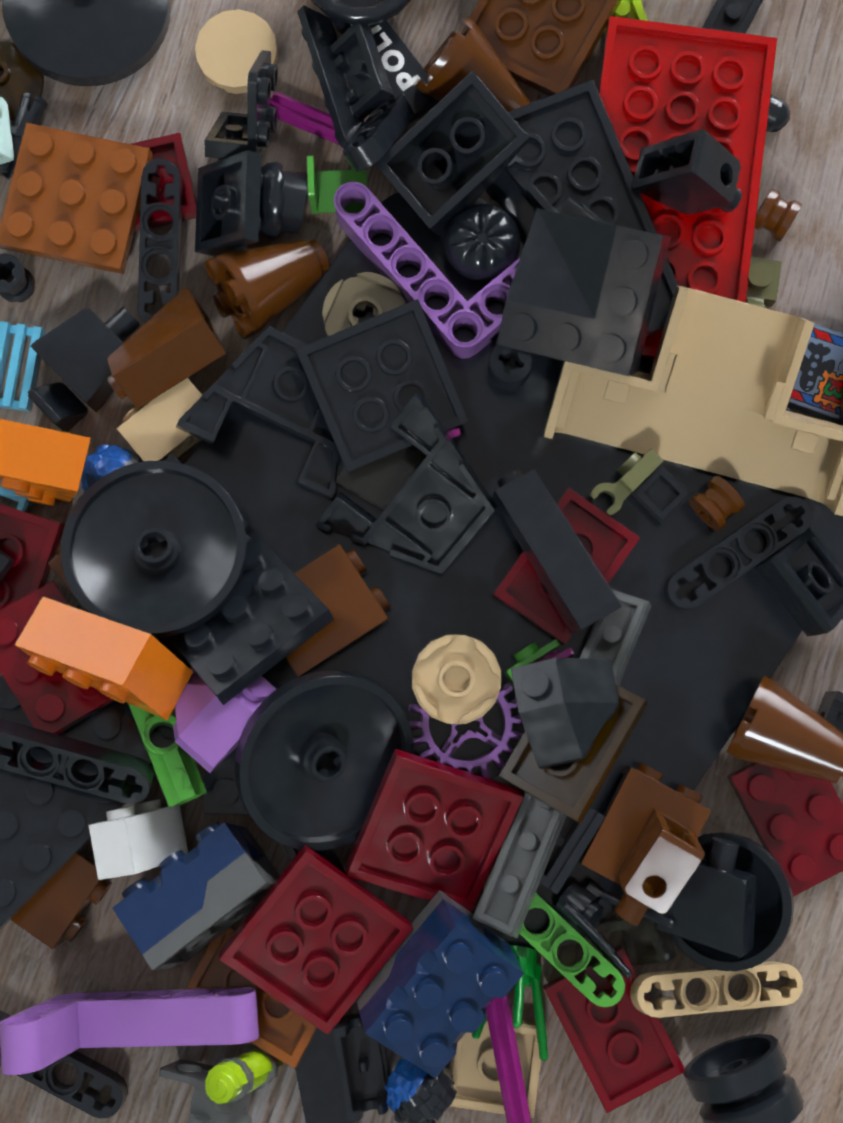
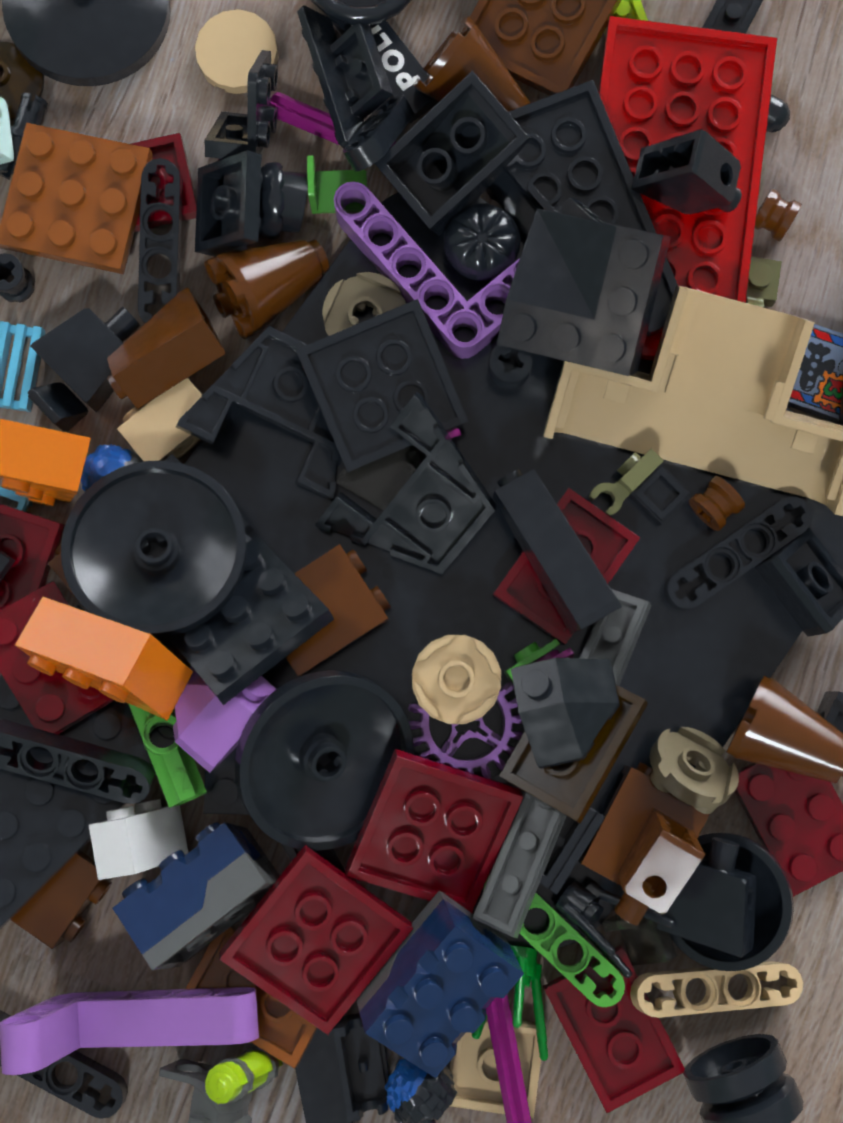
(701, 787): none -> dark tan plate

